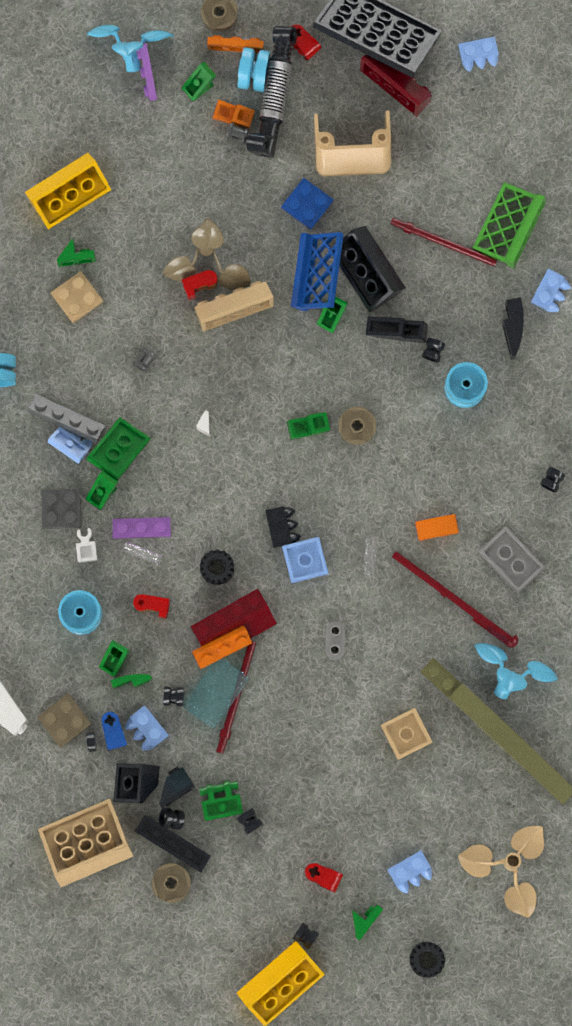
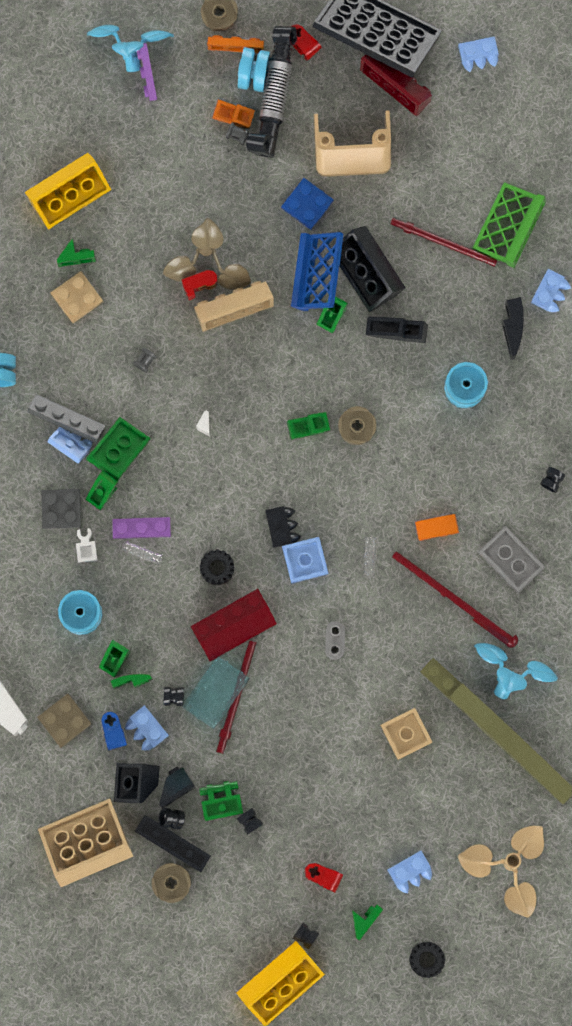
(91, 742): black tile -> none
(152, 603): red leg -> none
(199, 82): green slope -> none
(221, 647): orange plate -> none
(433, 350): black wheel -> none

